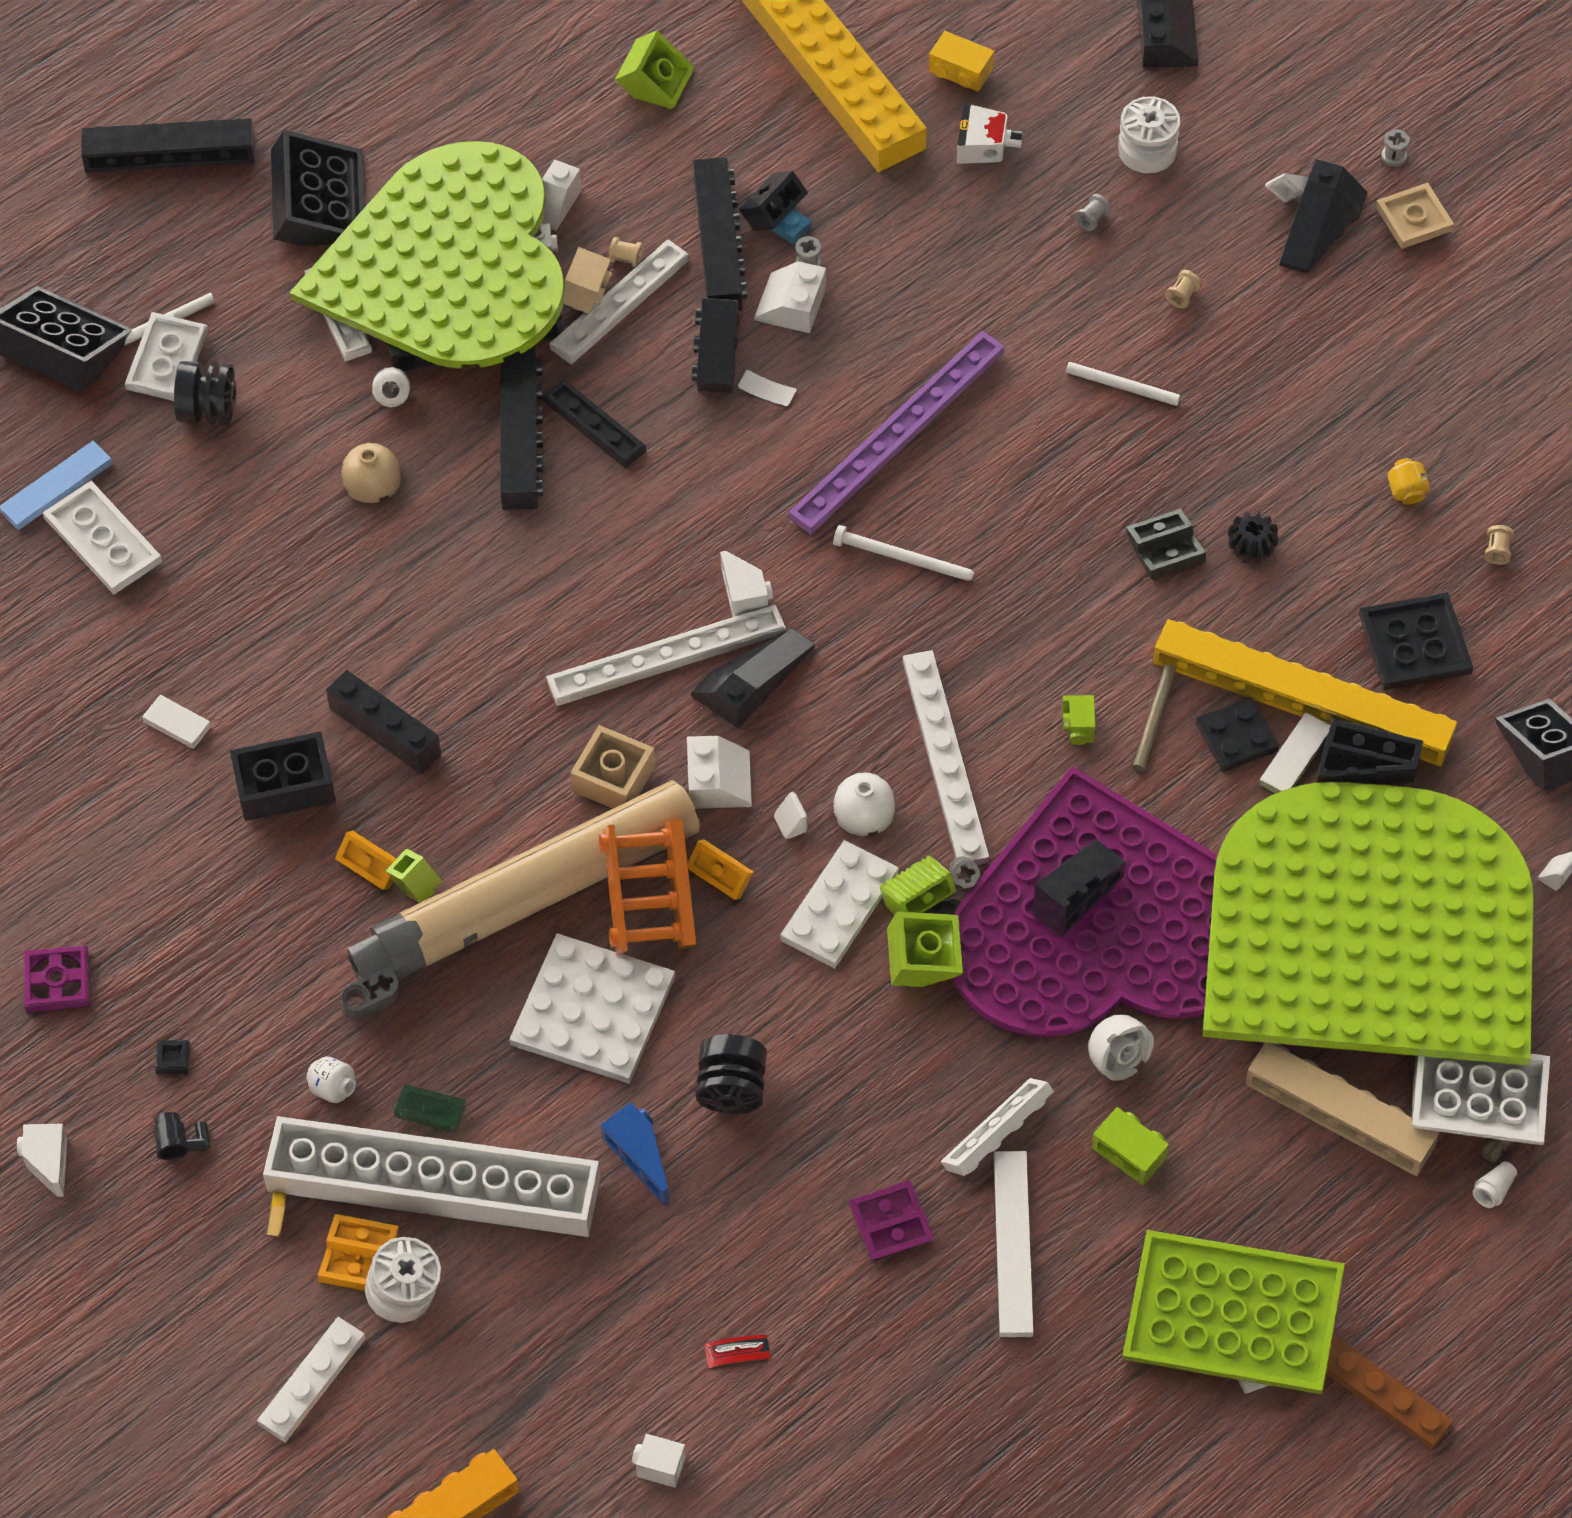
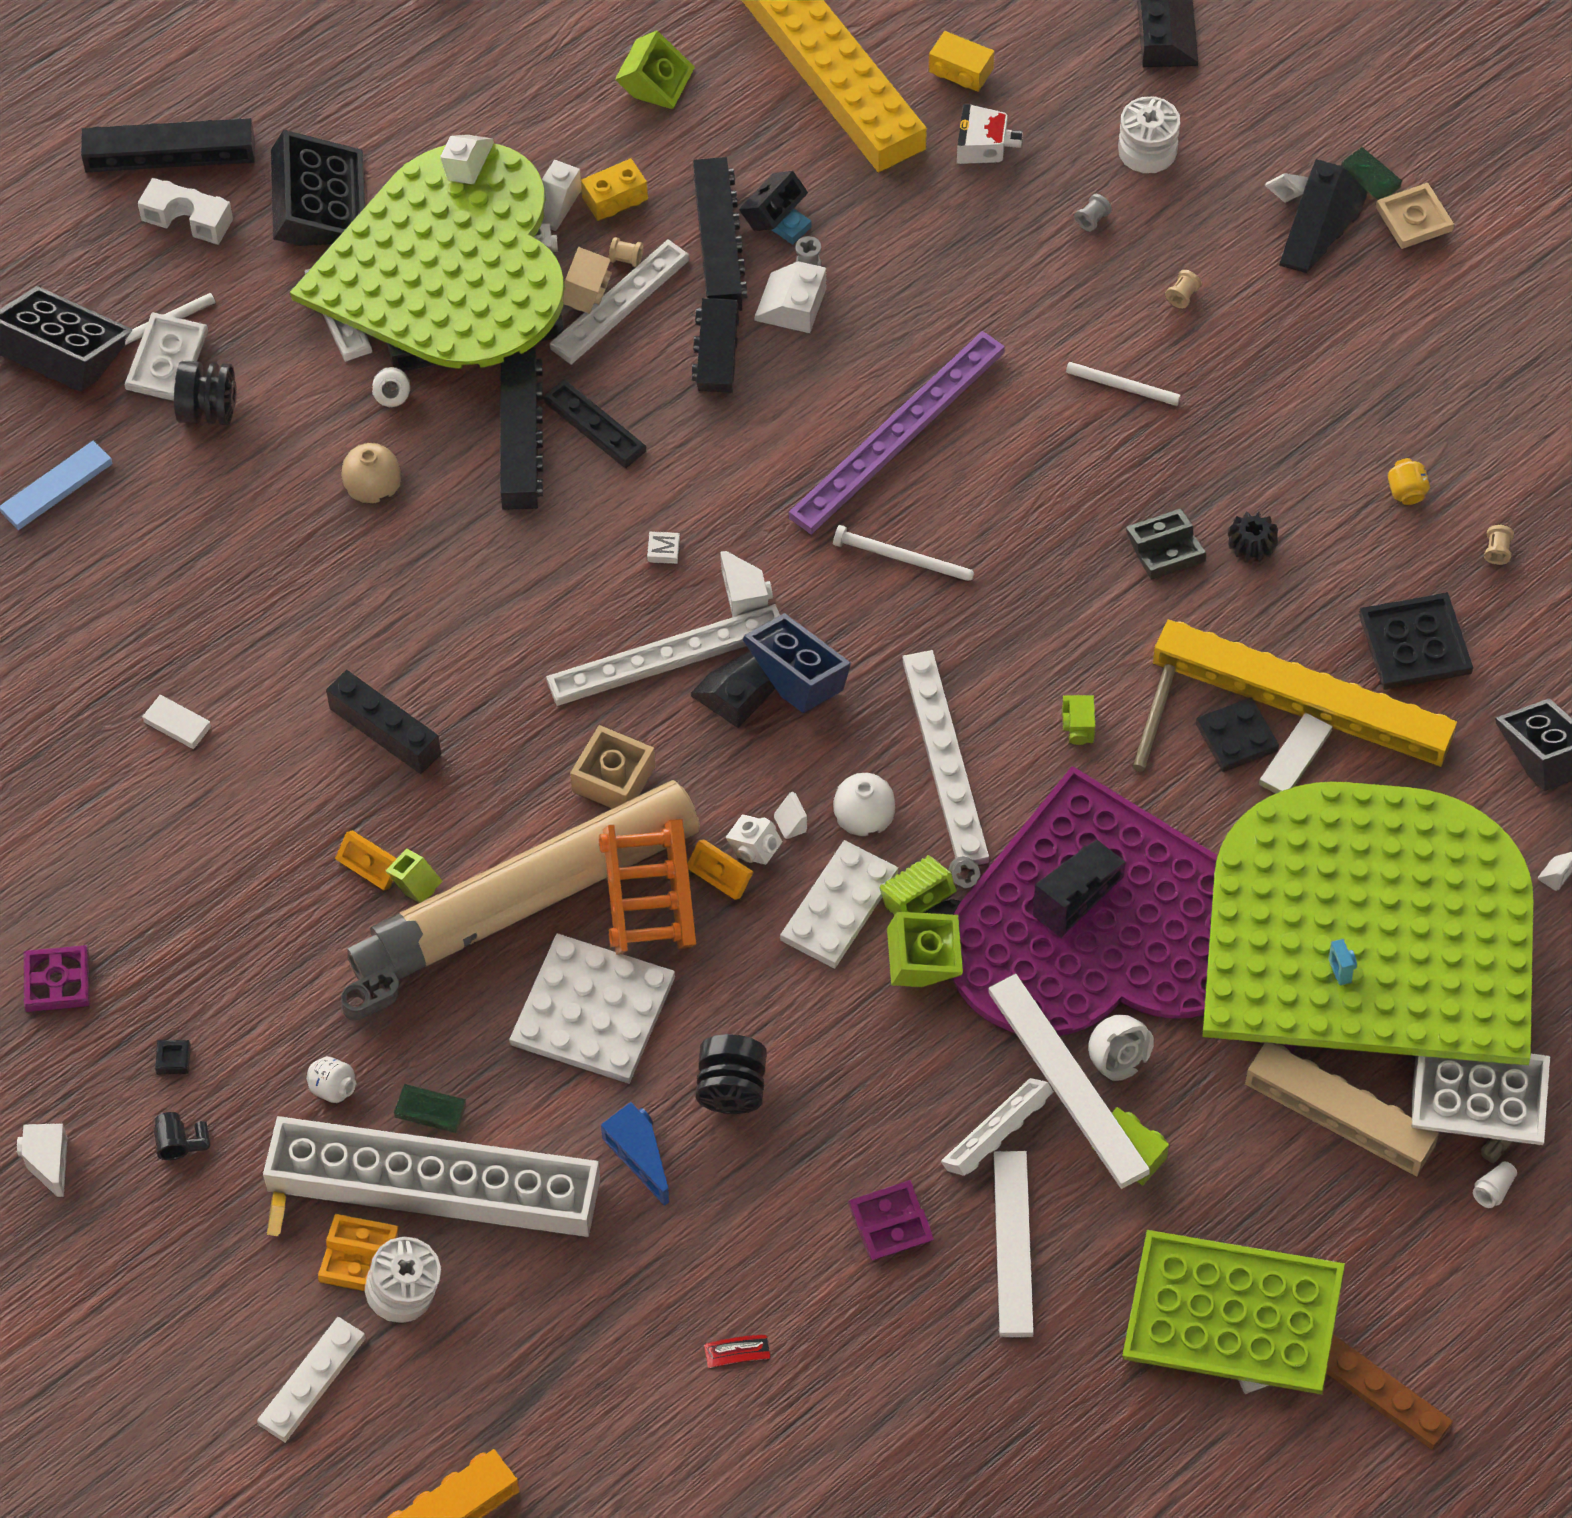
(102, 537): white plate -> none
(165, 201): none -> white arch
(282, 776): black brick -> none
(465, 157): none -> white slope
(614, 189): none -> yellow brick
(659, 1460): white brick -> none
(663, 547): none -> white tile
(718, 773): white slope -> none
(754, 839): none -> white brick
(766, 389): white sticker -> none
(797, 662): none -> dark blue slope
(1069, 1081): none -> white tile
(1342, 961): none -> dark azure plate
(1368, 755): black wedge -> none
(1371, 174): none -> clear green plate
(1401, 154): light grey bush -> none

